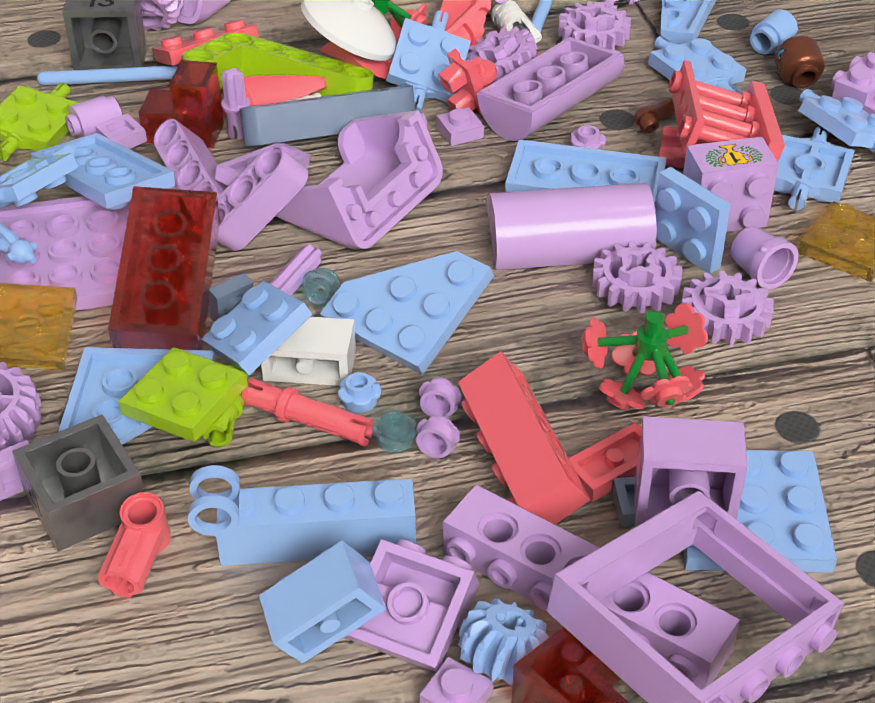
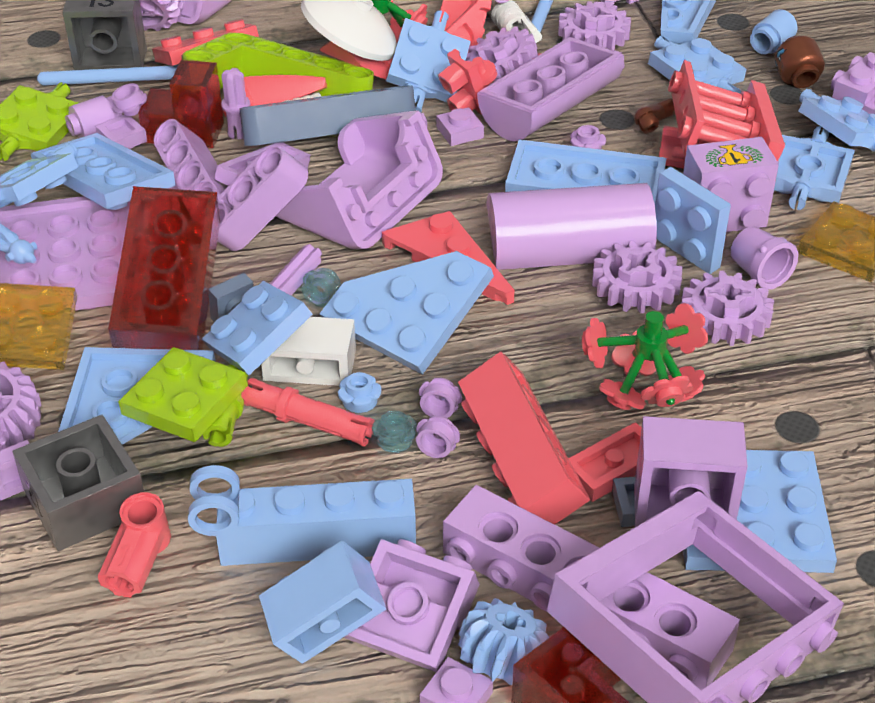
(128, 99): none -> lavender plate
(441, 236): none -> coral wing

